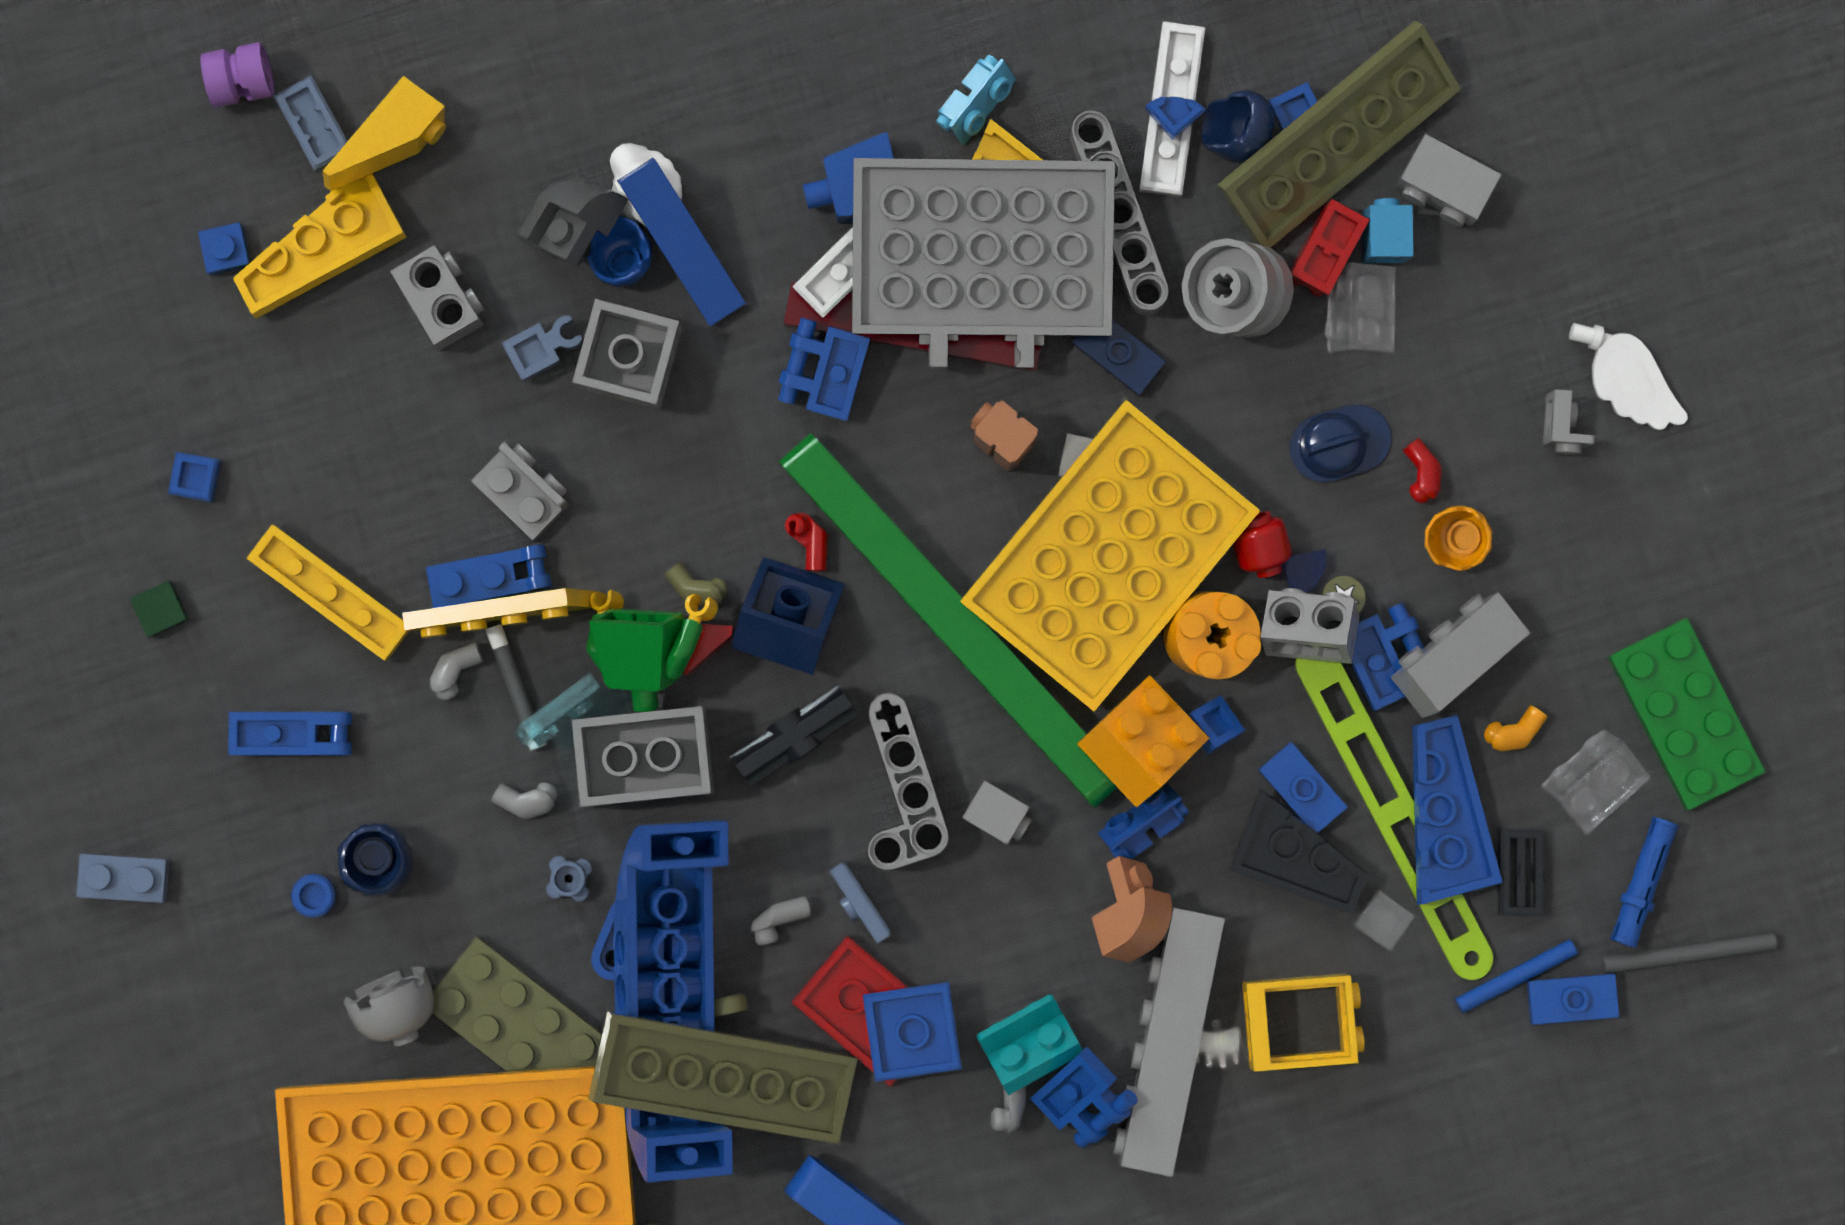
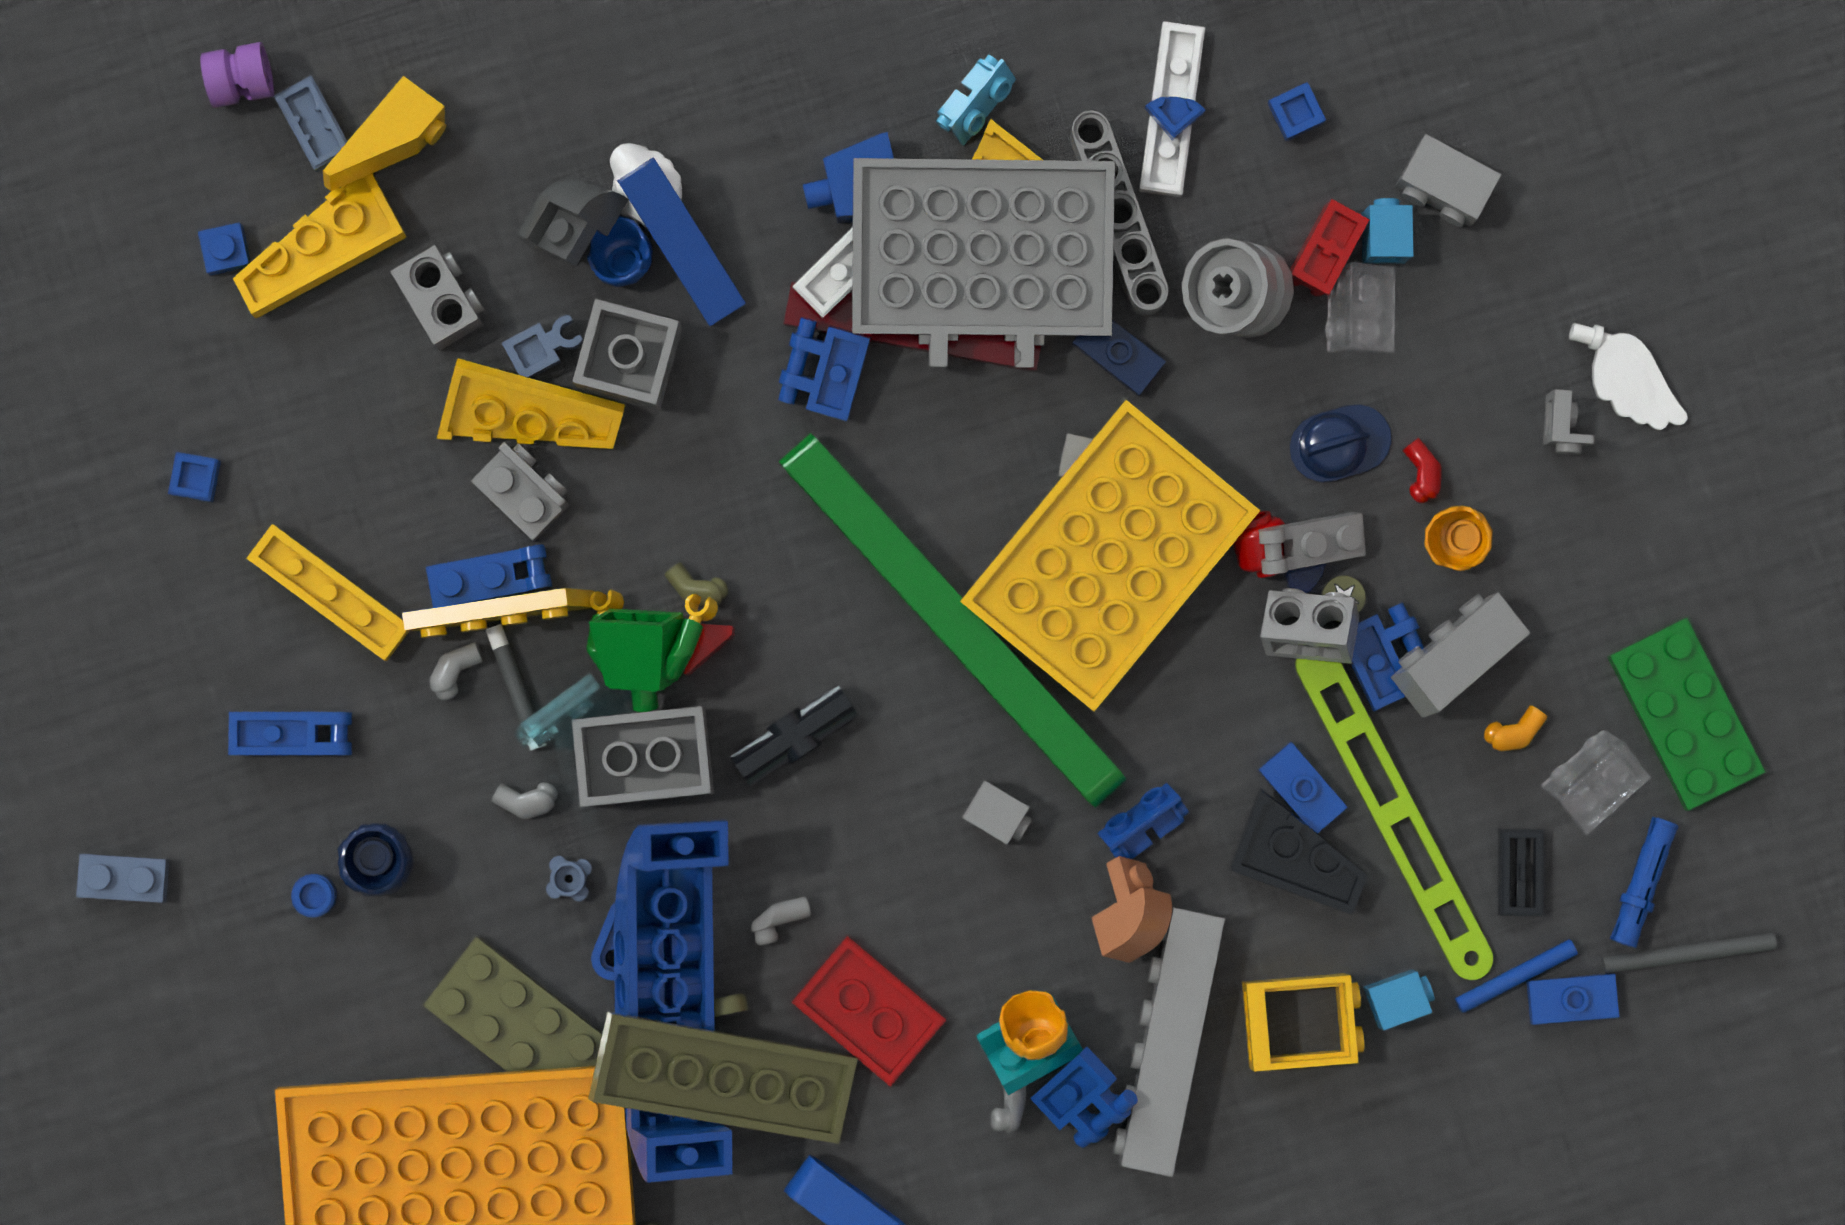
(159, 609): dark green tile -> none
(392, 1007): light grey cylinder -> none
(510, 406): none -> yellow wing
(787, 615): dark blue slope -> none
(812, 537): red arm -> none
(858, 904): sand blue plate -> none
(901, 777): light grey beam -> none
(912, 1031): blue plate -> none
(1003, 434): nougat brick -> none
(1033, 1025): none -> light orange hair
(1143, 741): light orange brick -> none
(1217, 723): blue plate -> none
(1219, 1043): clear piece -> none
(1235, 641): light orange brick -> none
(1237, 125): dark blue hair -> none
(1312, 542): none -> light grey plate
(1340, 136): olive plate -> none
(1383, 920): clear plate -> none
(1399, 999): none -> dark azure brick
(1450, 824): blue wing -> none

